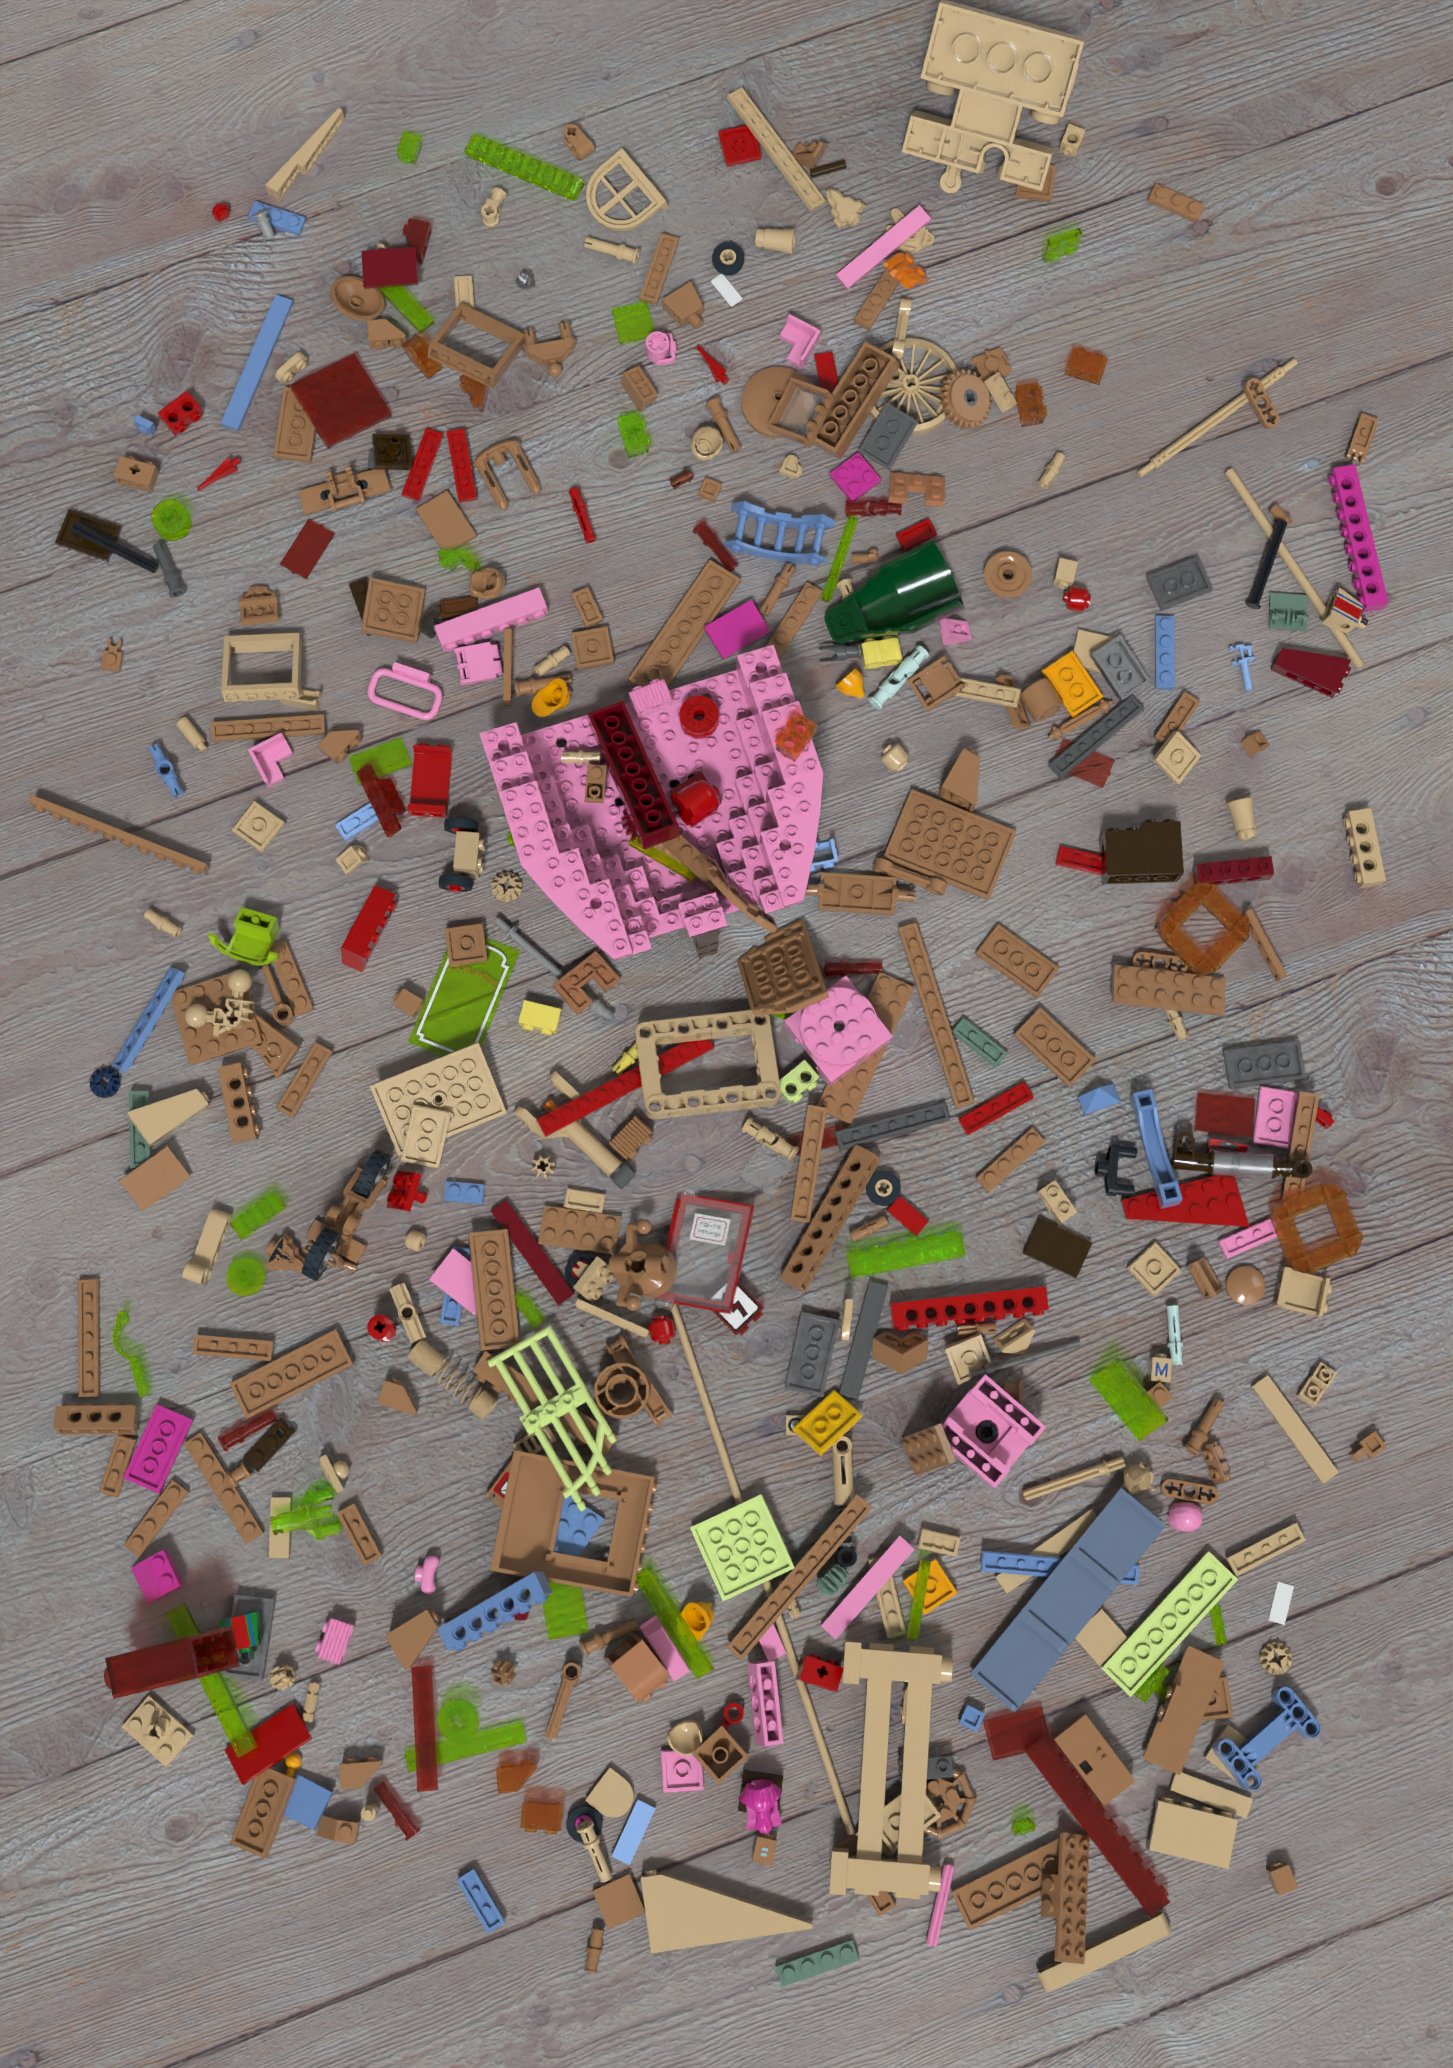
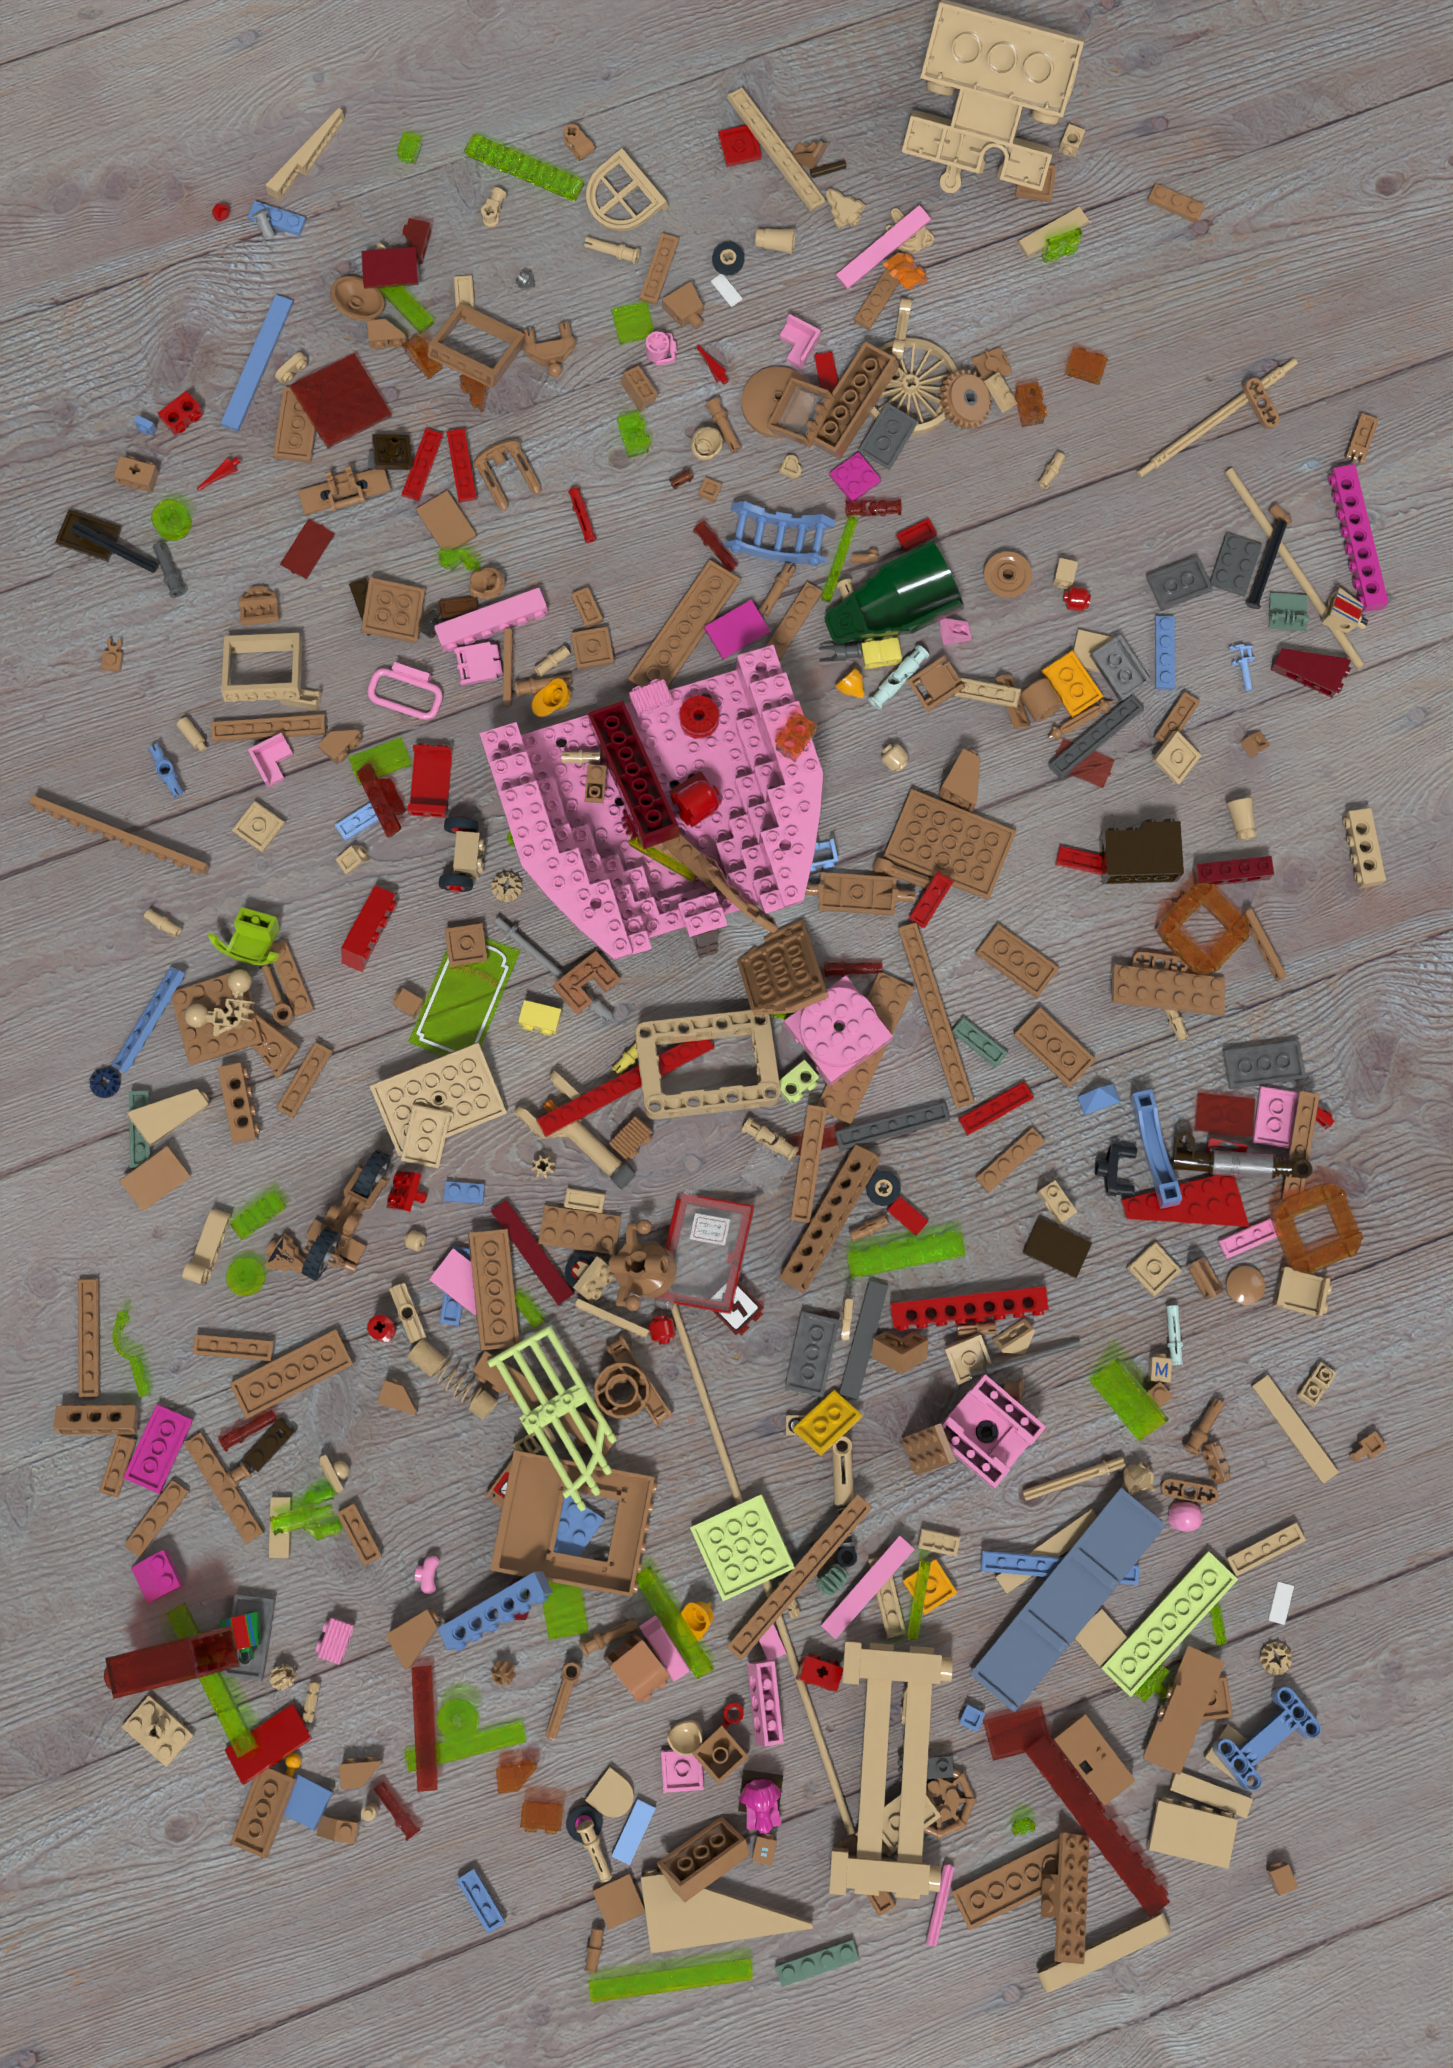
(670, 1980): none -> clear neon green plate
(703, 1859): none -> medium nougat slope
(902, 483): nougat plate -> none
(931, 899): none -> red tile
(1035, 242): none -> tan tile
(1235, 564): none -> dark grey plate

